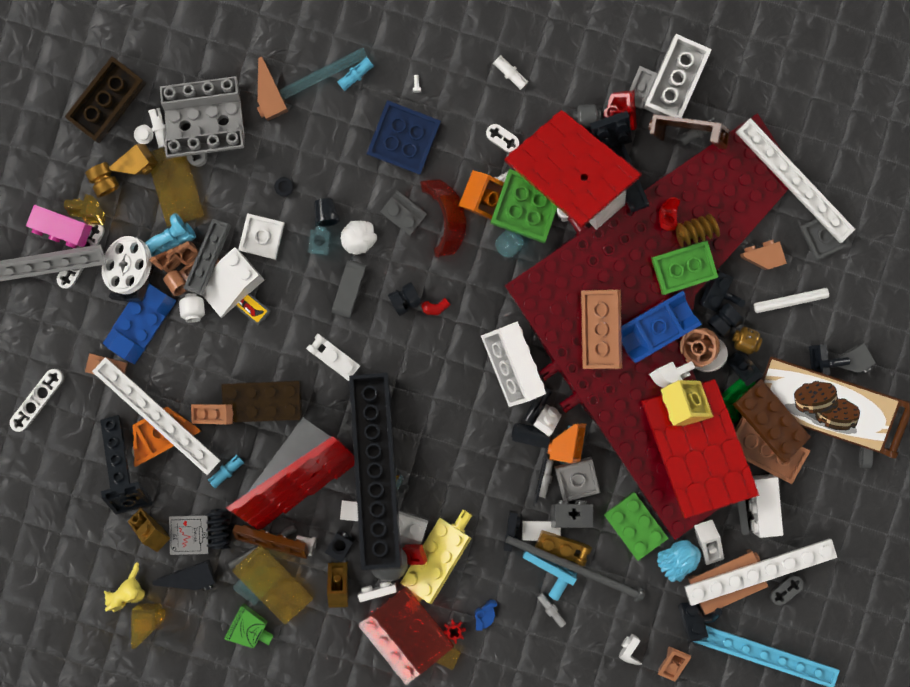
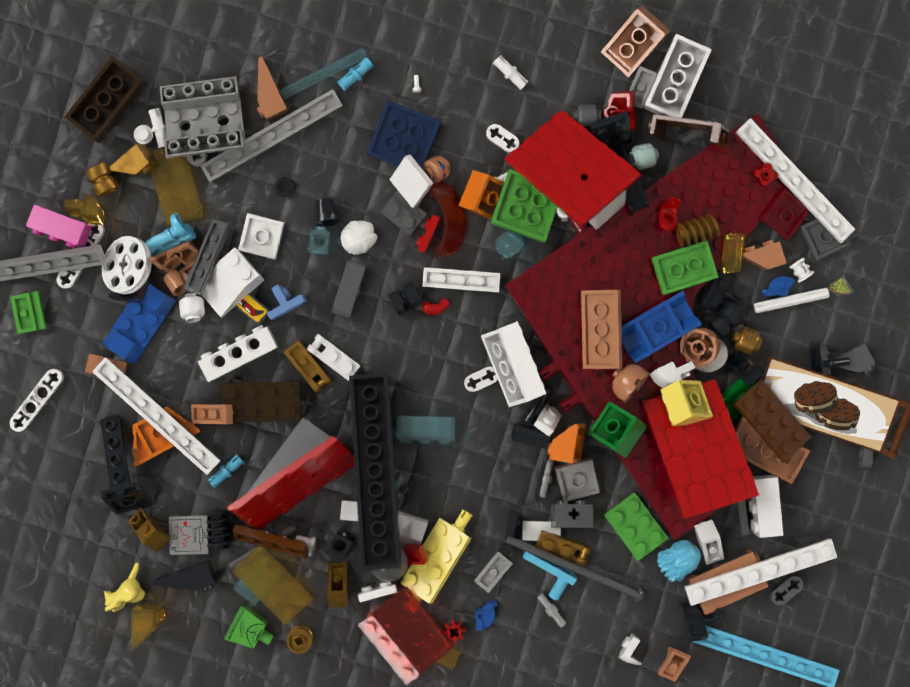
(28, 312): none -> bright green plate
(213, 371): none -> white brick
(272, 135): none -> light grey plate
(286, 305): none -> medium blue bracket
(300, 638): none -> pearl gold wheel
(307, 366): none -> pearl gold plate
(411, 181): none -> white tile
(426, 429): none -> clear light blue brick
(430, 226): none -> red plate
(436, 168): none -> nougat head
(461, 279): none -> white plate
(483, 383): none -> white beam
(493, 571): none -> light grey plate
(617, 429): none -> green slope
(628, 380): none -> nougat cylinder
(635, 41): none -> nougat slope
(644, 156): none -> light aqua head
(732, 253): none -> clear yellow tile
(765, 180): none -> red plate
(778, 287): none -> blue piece
(784, 214): none -> dark red tile
(801, 269): none -> white bush
(840, 287): none -> clear light blue tile

